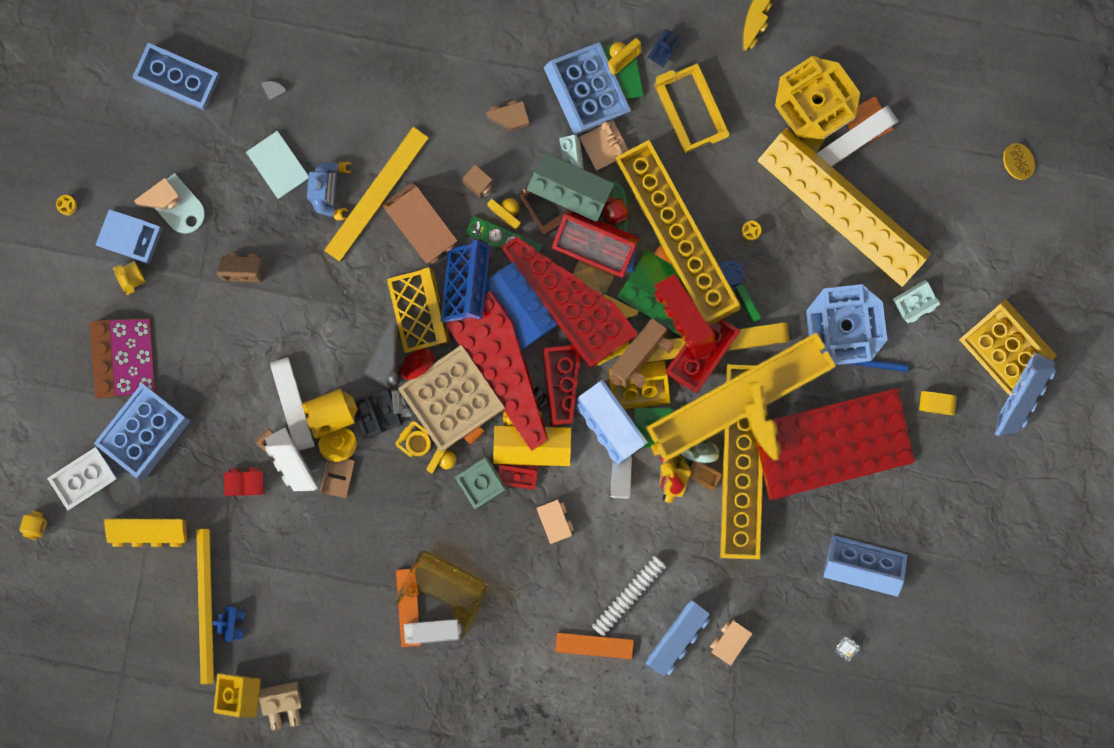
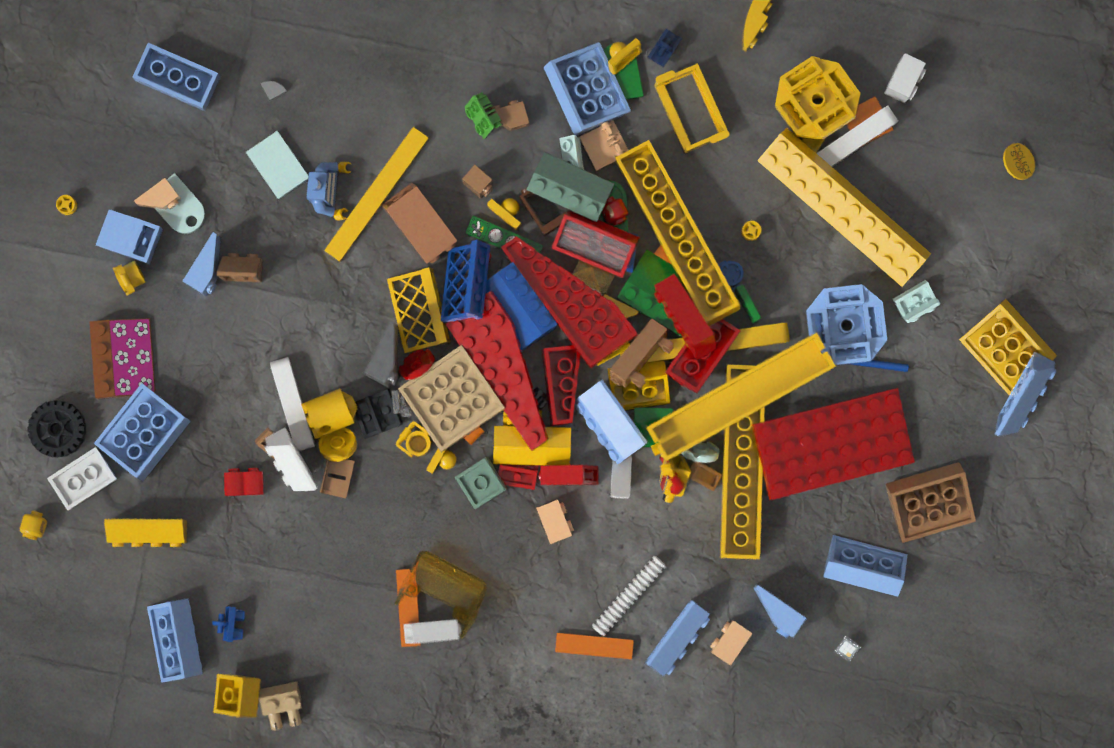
(41, 428): none -> black wheel
(175, 640): none -> light blue slope
(203, 272): none -> light blue slope
(205, 606): yellow tile -> none
(476, 112): none -> bright green hinge
(569, 475): none -> red slope
(762, 429): yellow slope -> none
(782, 616): none -> light blue slope
(905, 77): none -> white brick
(931, 502): none -> medium nougat slope
(937, 403): yellow beam -> none

